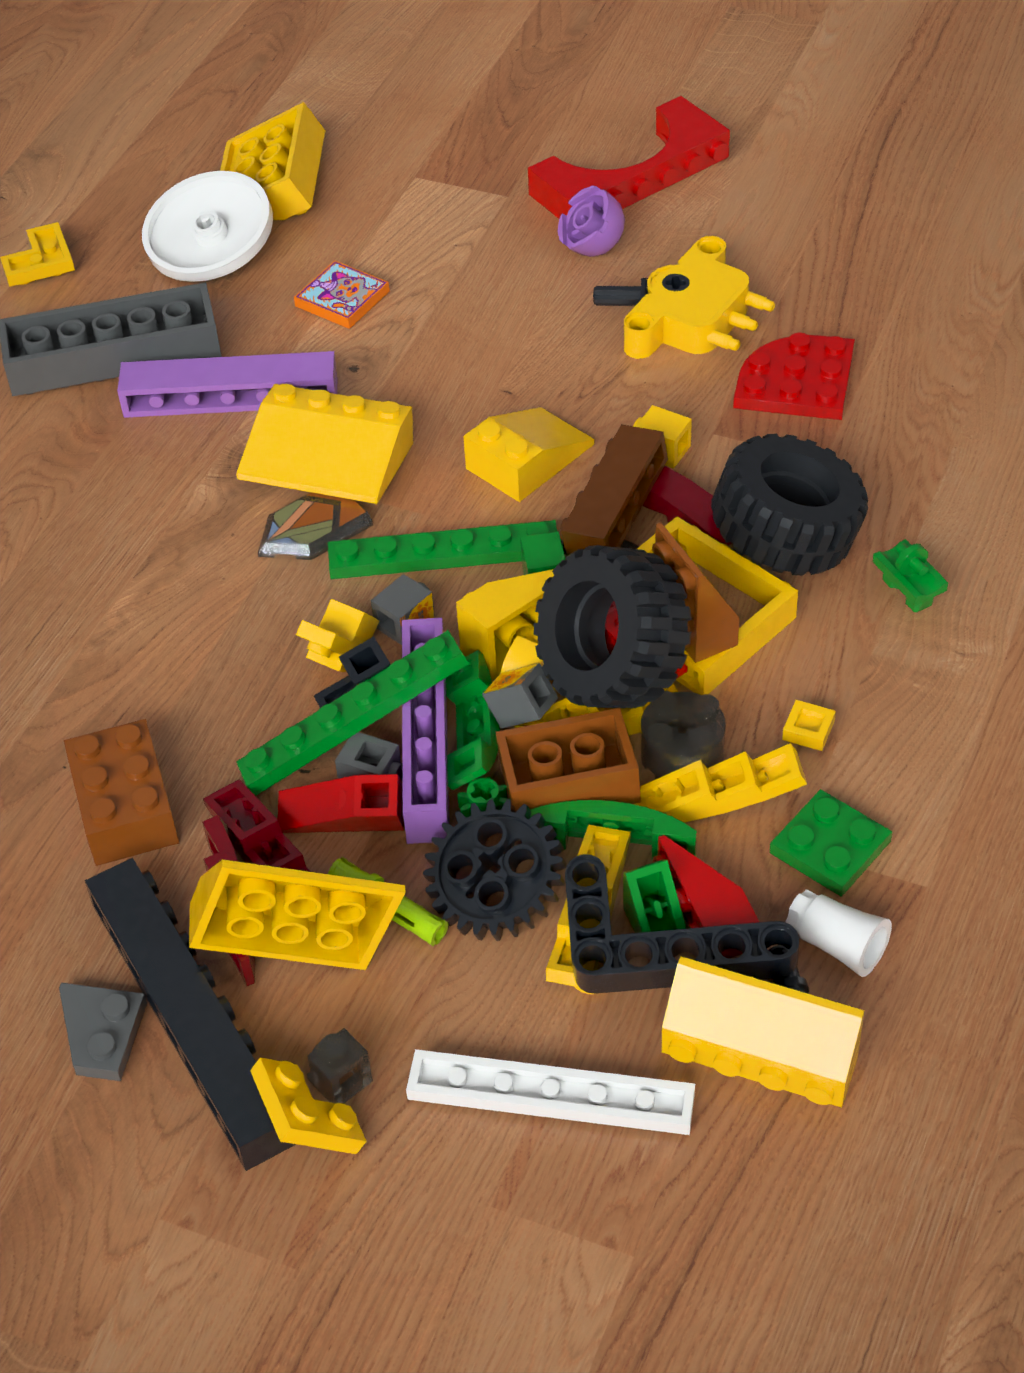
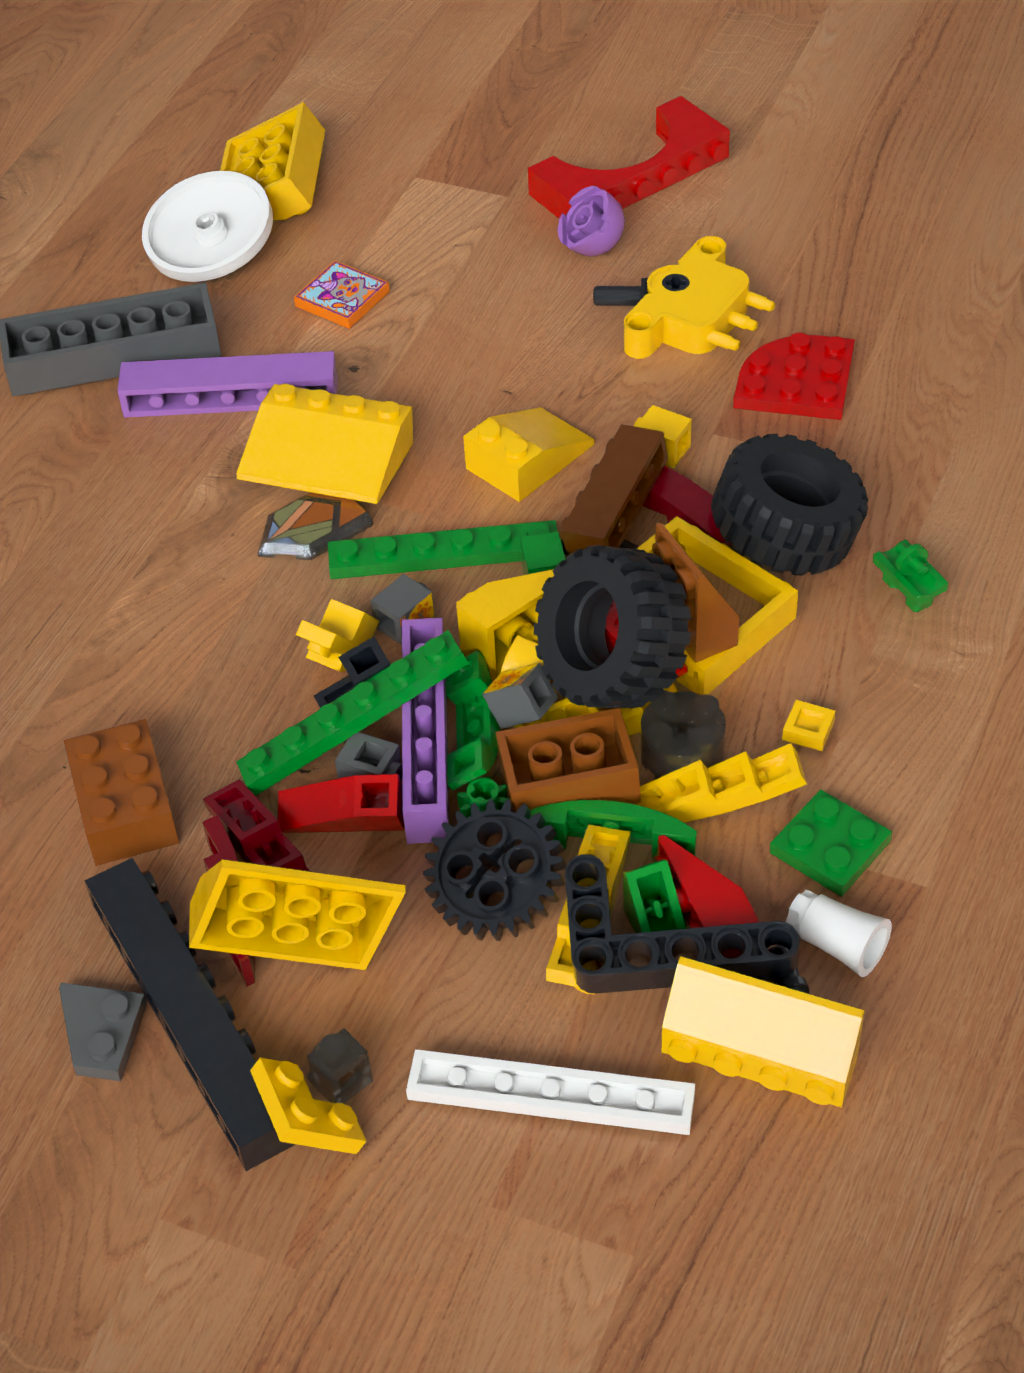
(45, 259): yellow plate -> none
(408, 914): lime pin -> none

